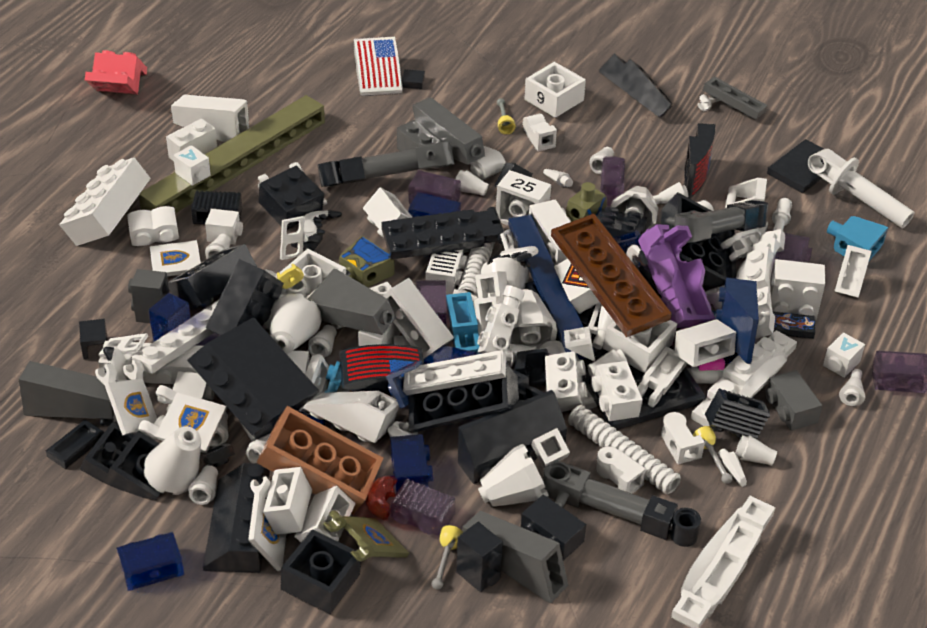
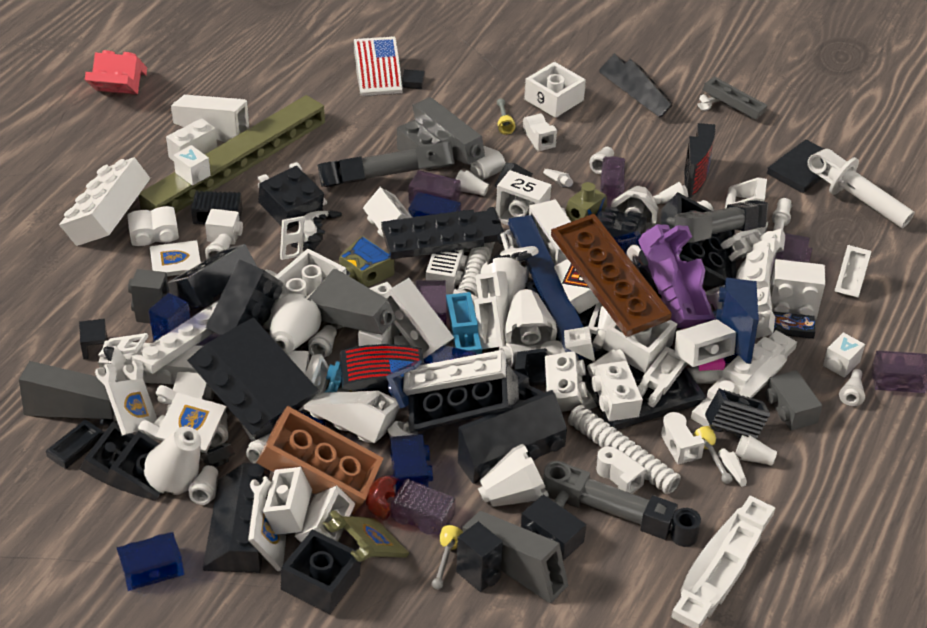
(290, 276): light yellow piece -> none
(499, 318): white brick -> none
(550, 448): white brick -> none
(857, 233): dark azure torso -> none

